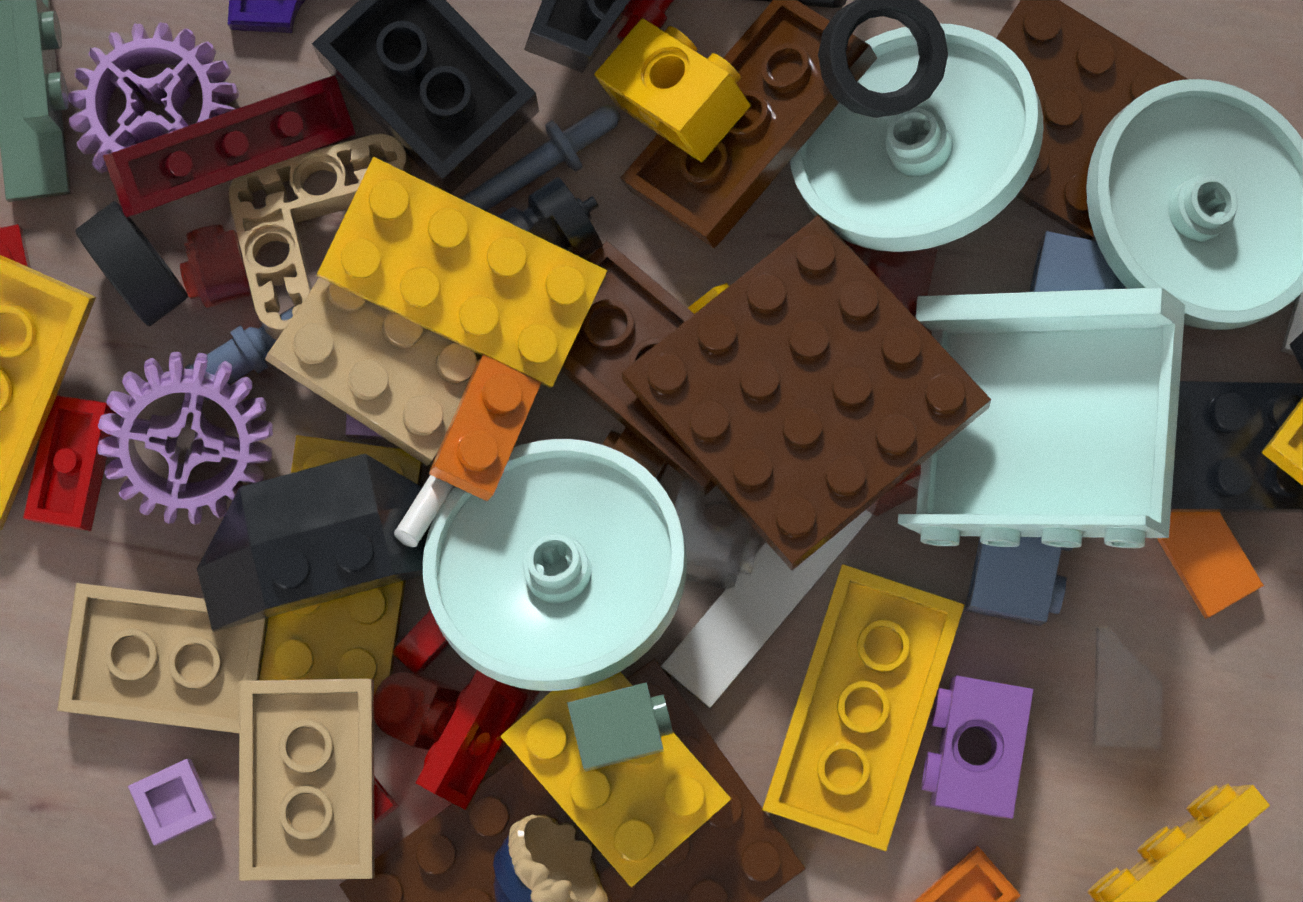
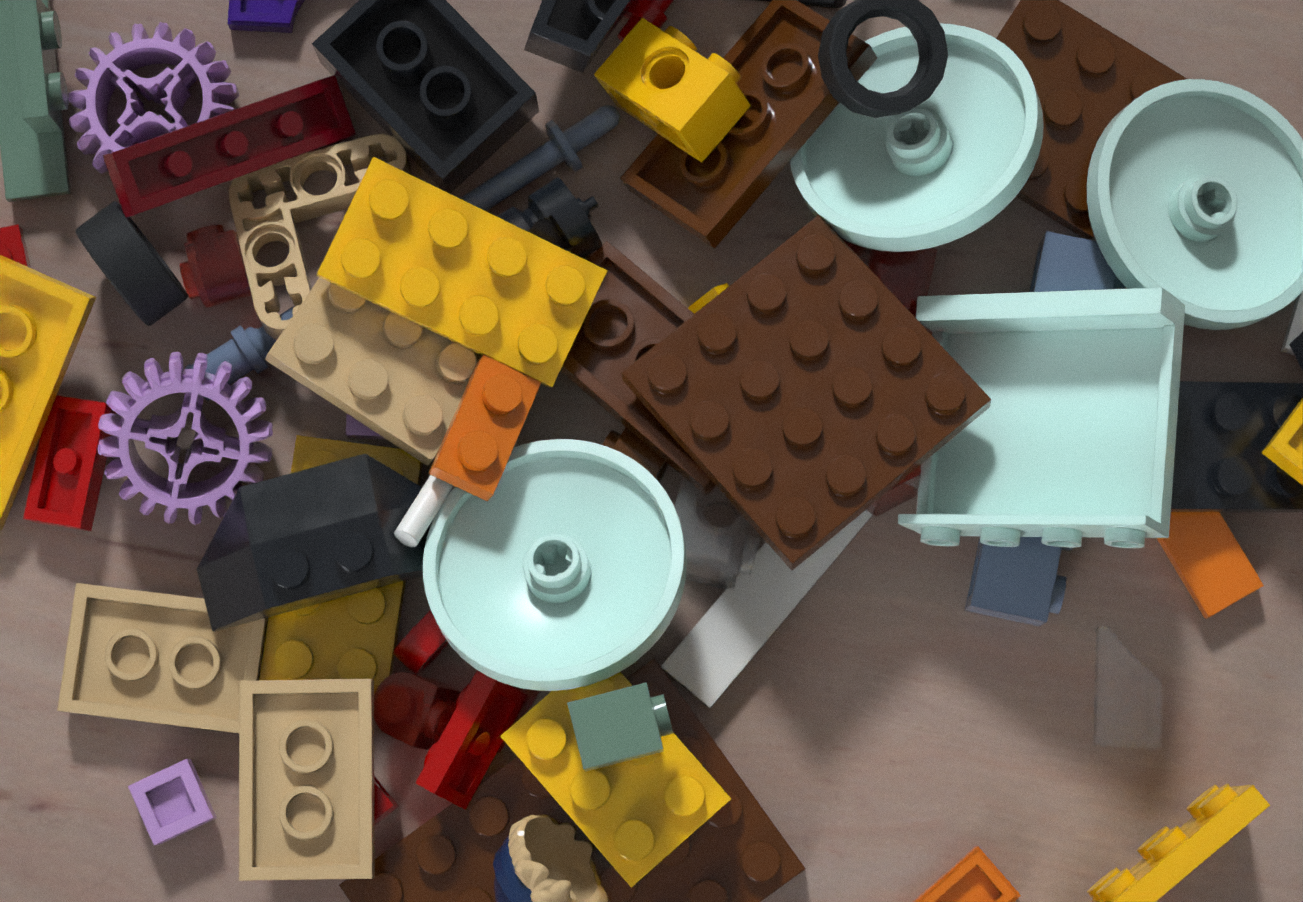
(863, 707): yellow plate -> none
(1003, 716): medium lavender brick -> none

